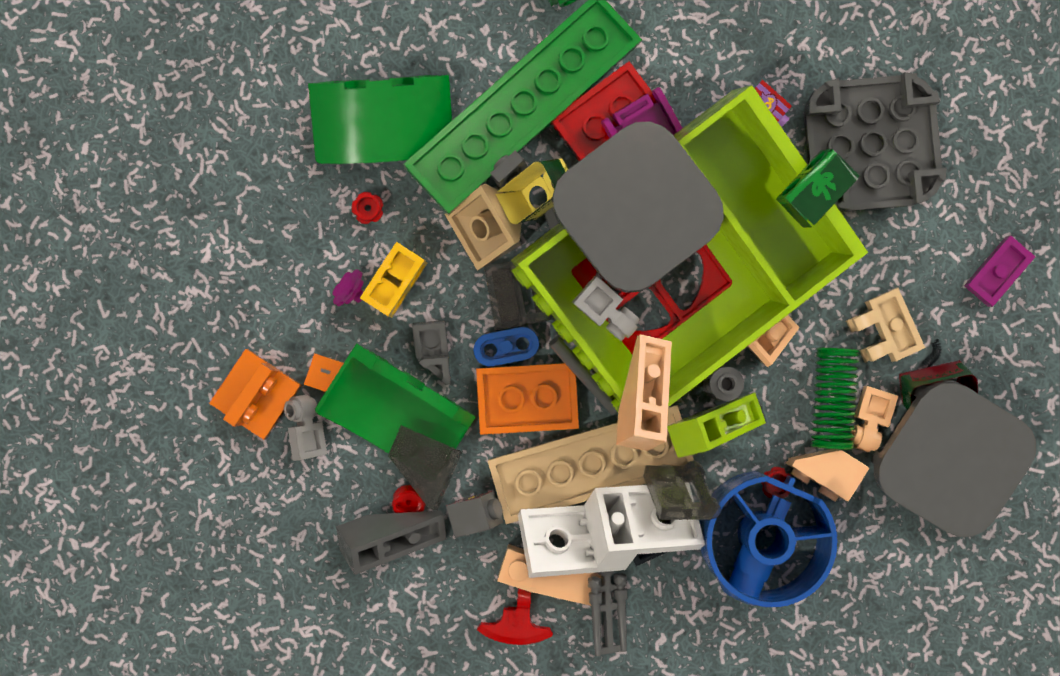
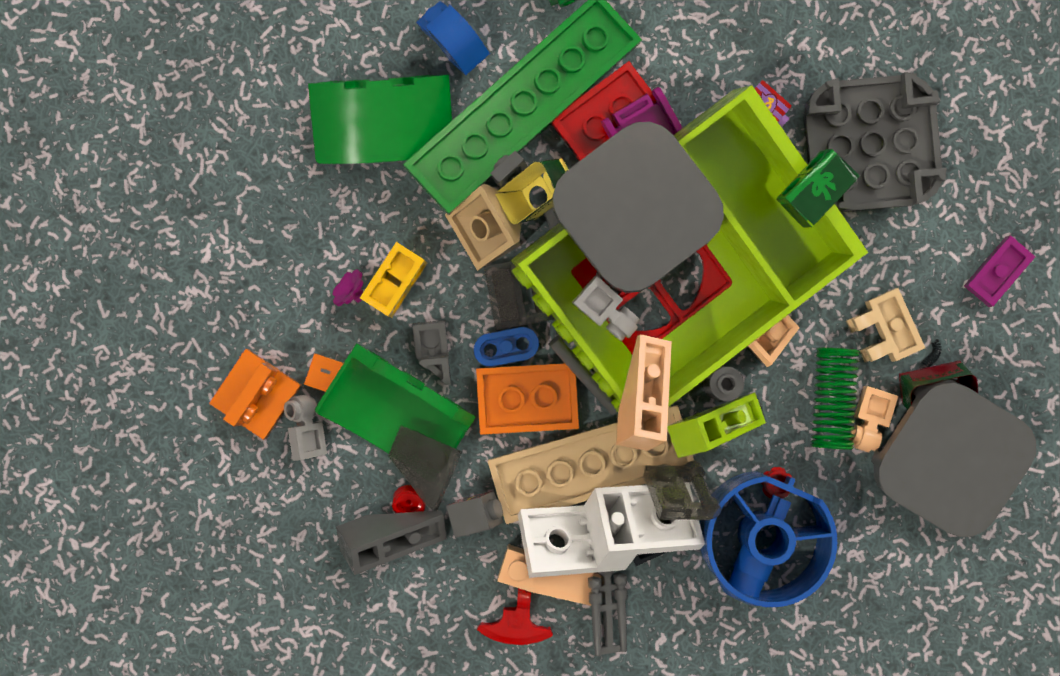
(363, 200): red plate -> none
(453, 36): none -> blue brick
(832, 470): light nougat slope -> none

